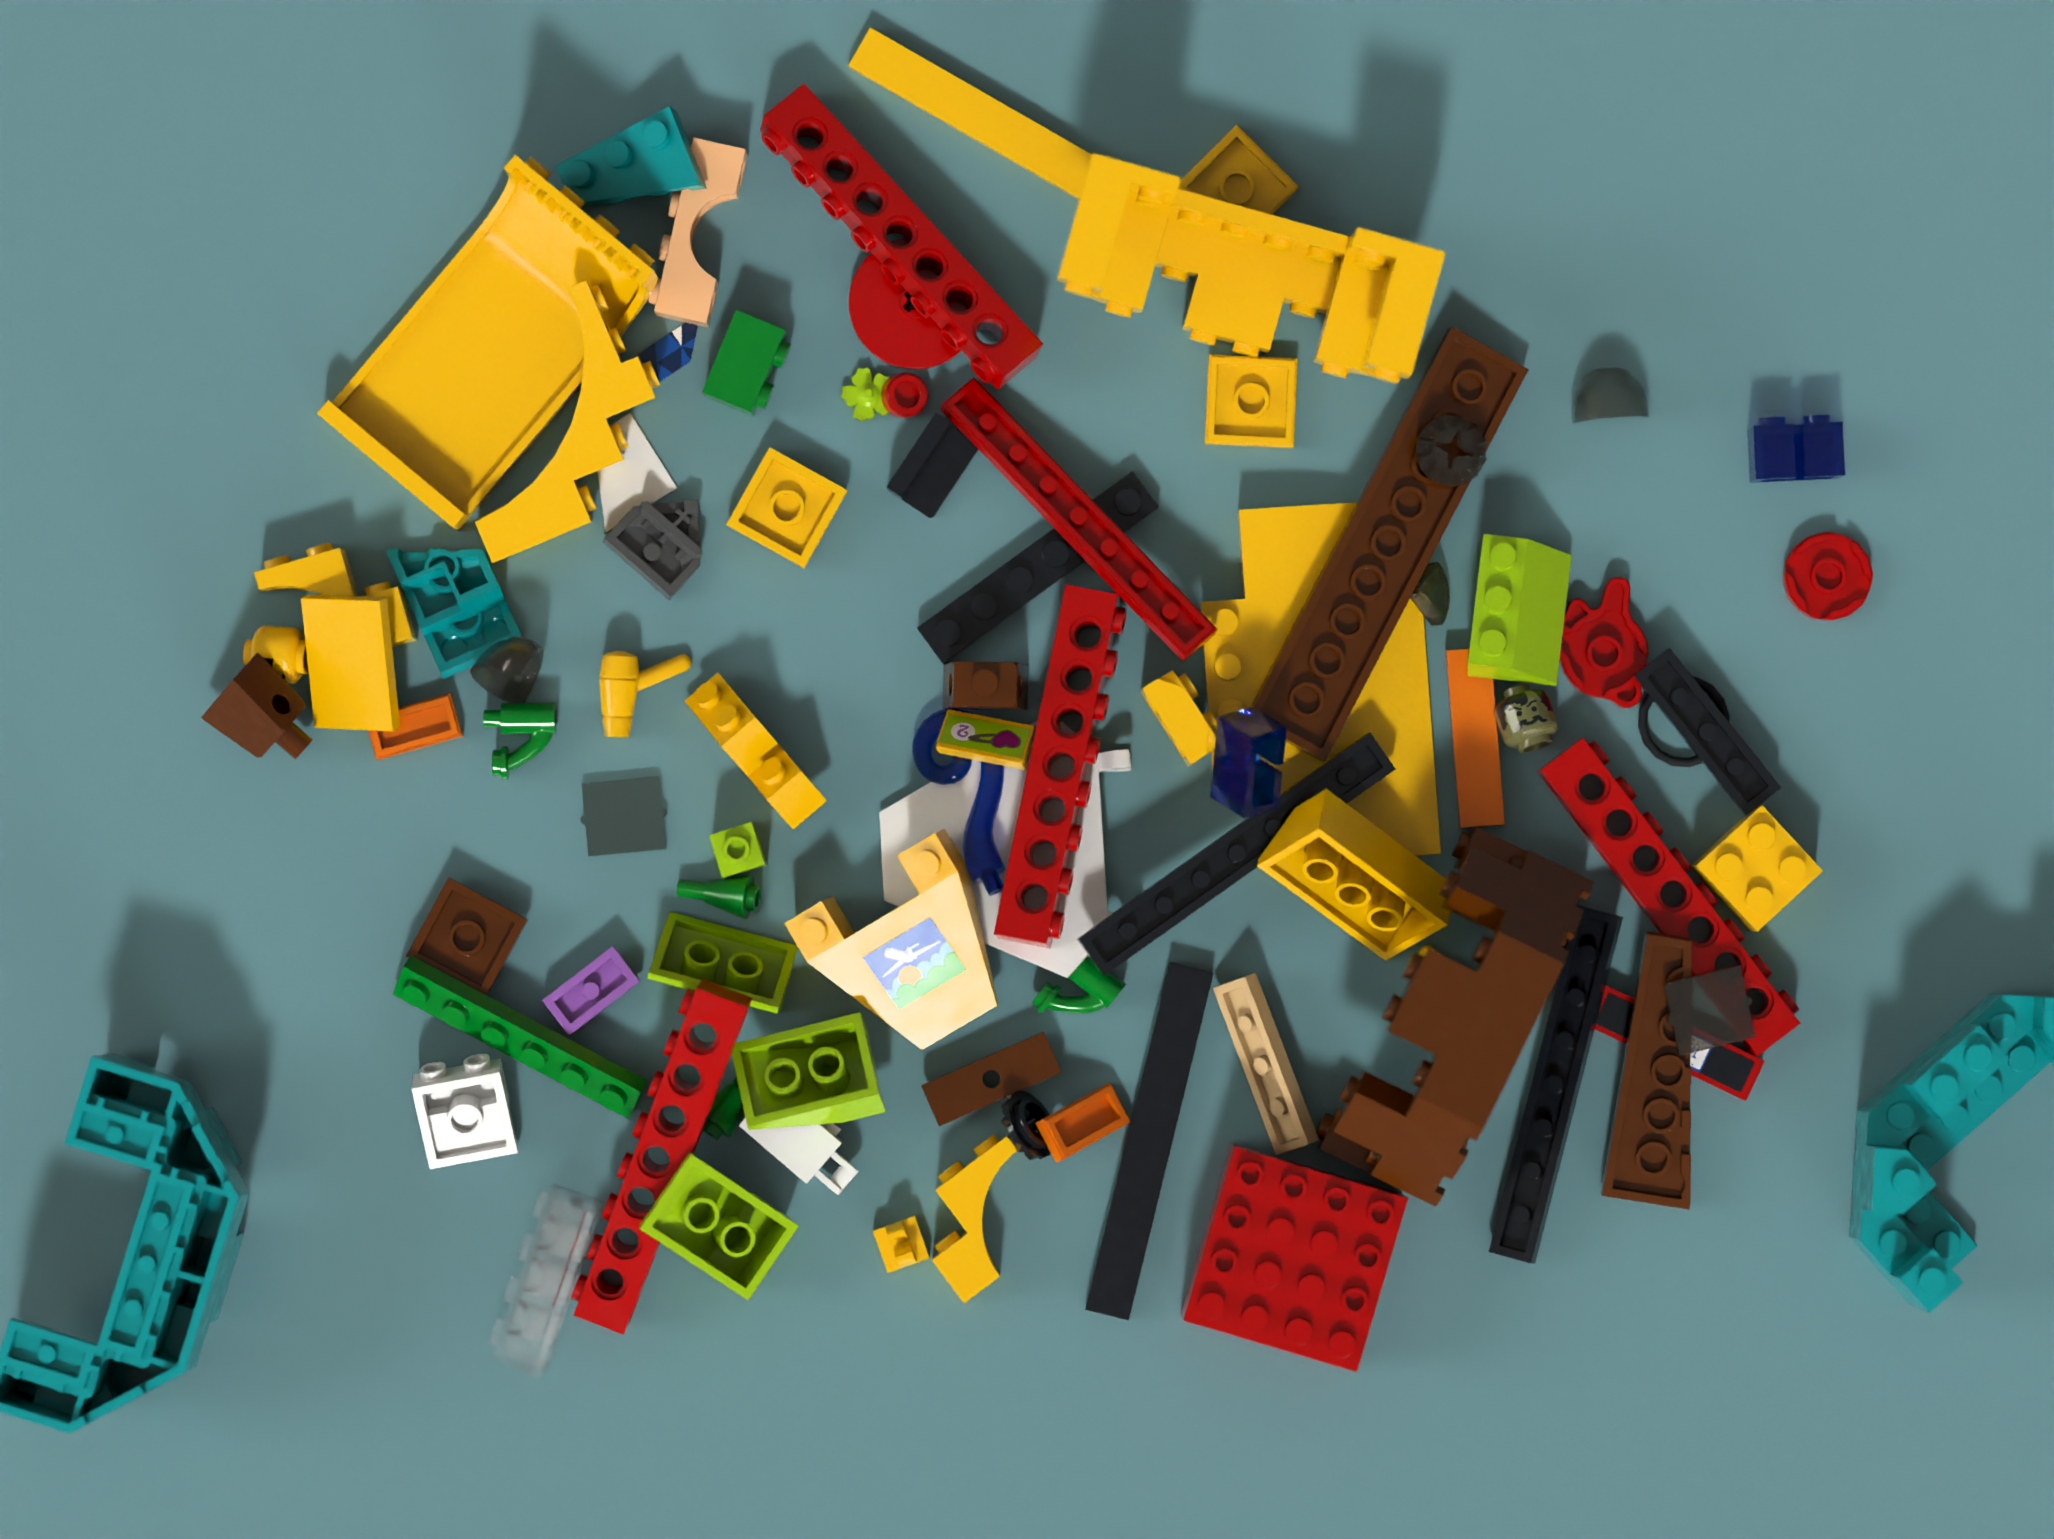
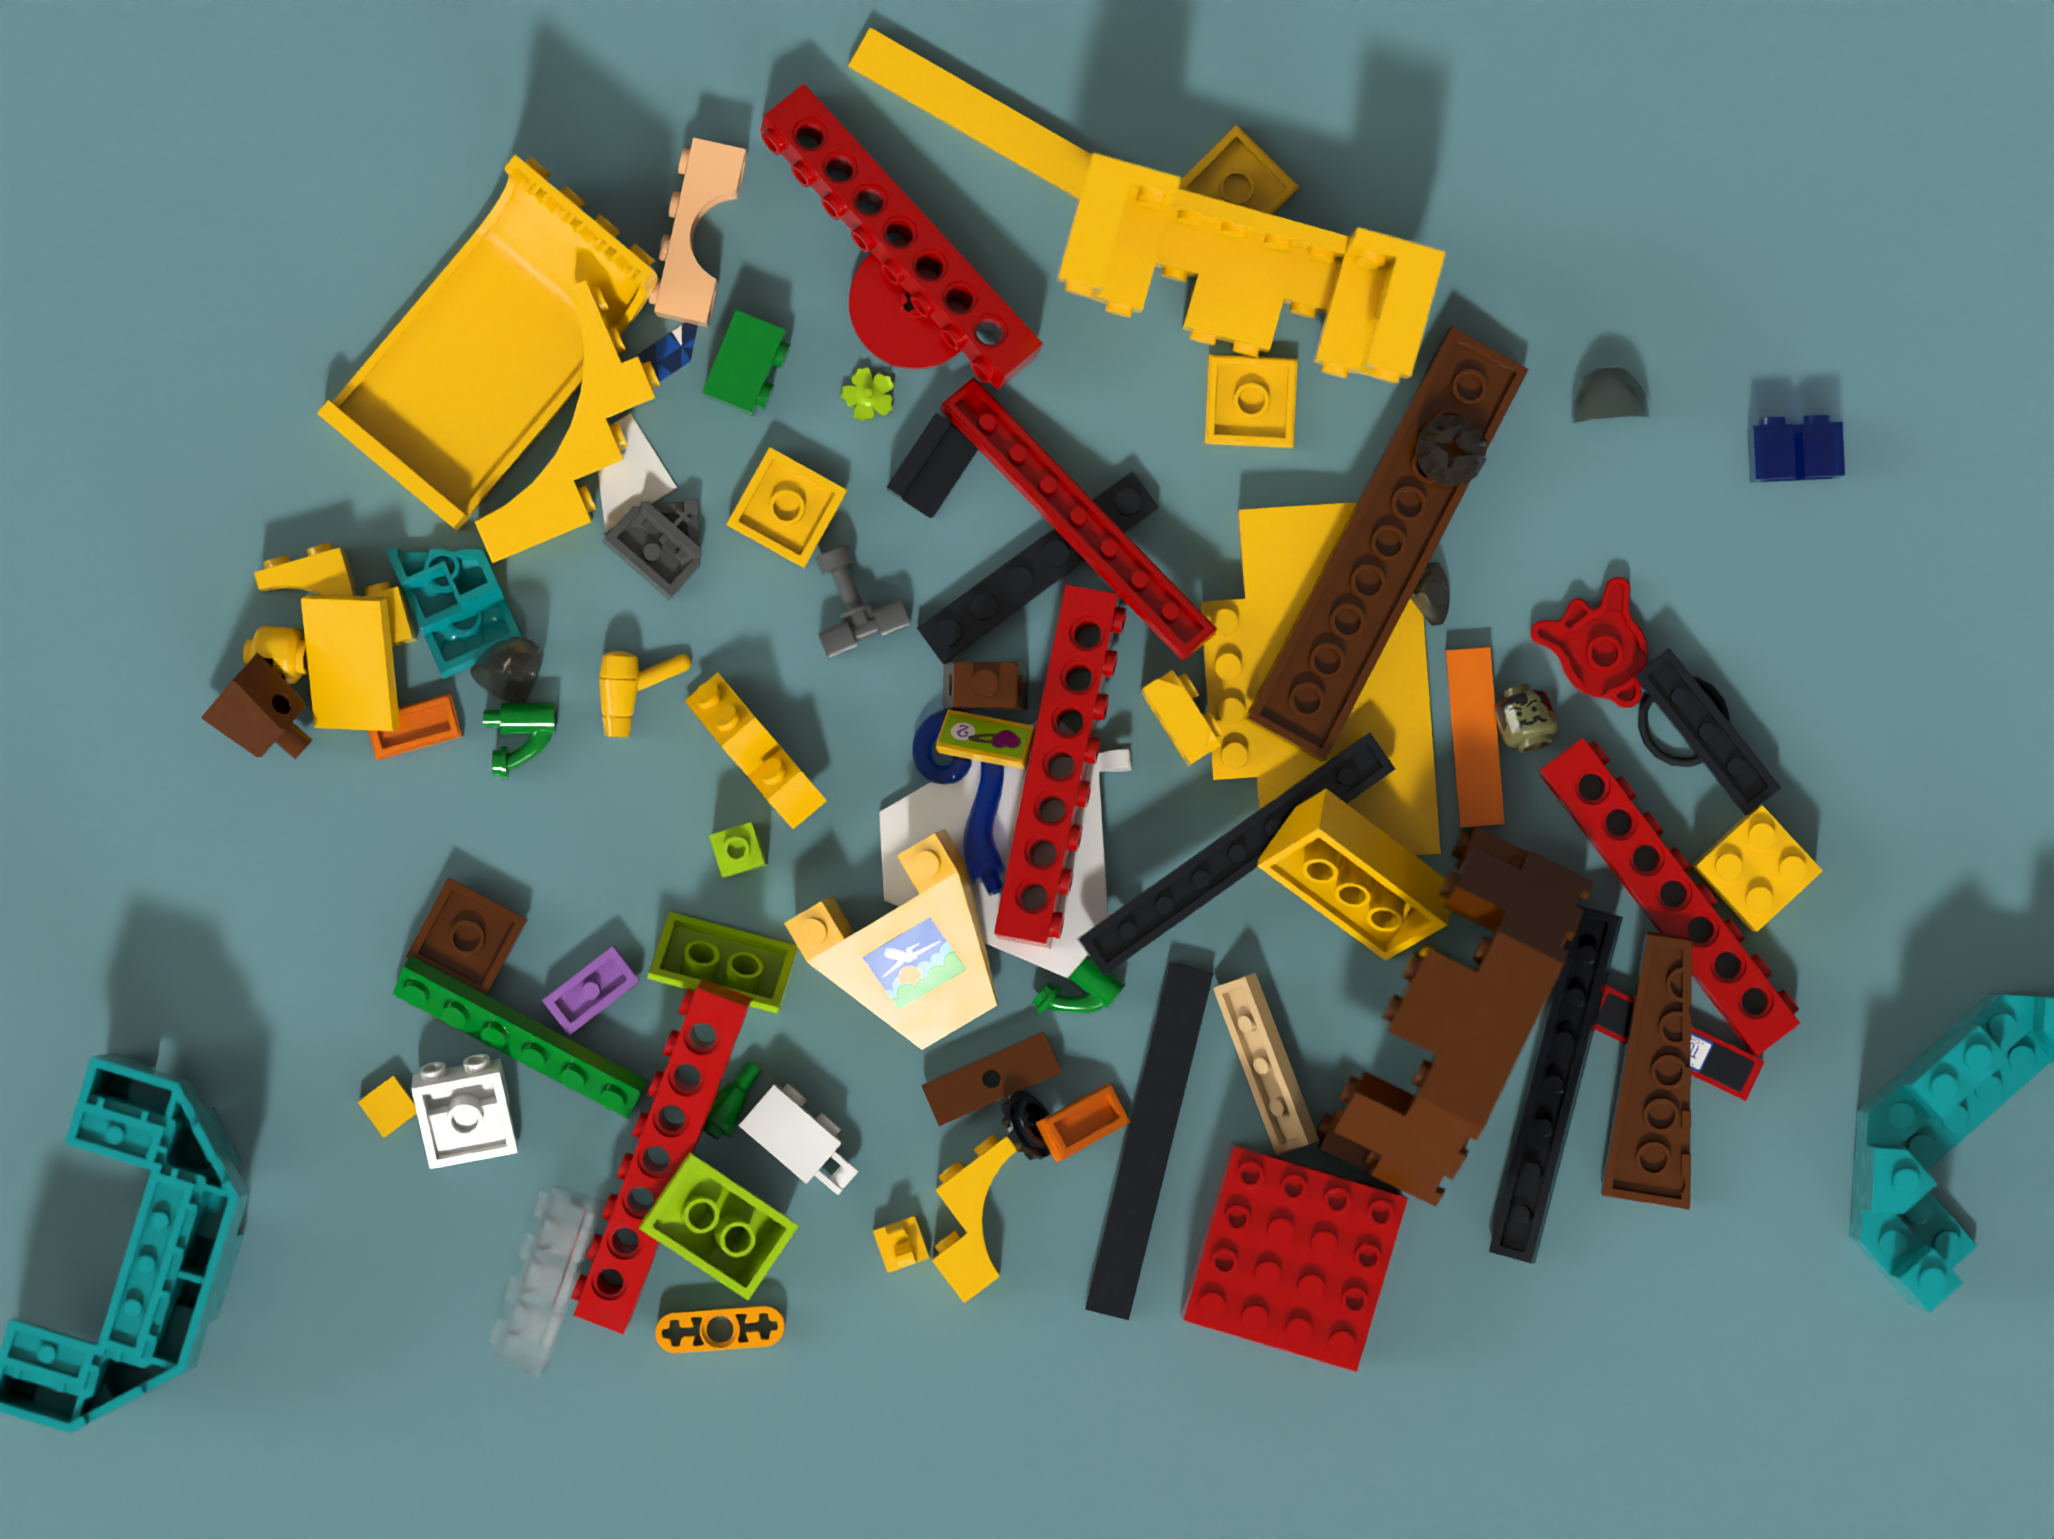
(388, 1106): none -> yellow tile
(623, 816): clear smoke piece -> none
(635, 162): teal wing -> none
(686, 1321): none -> light orange beam
(732, 895): green cone -> none
(809, 1075): lime slope -> none
(860, 619): none -> dark grey bar
(904, 395): red tile -> none
(1239, 776): clear blue piece -> none
(1519, 611): lime slope -> none
(1708, 1010): clear smoke piece -> none
(1827, 576): red tile -> none

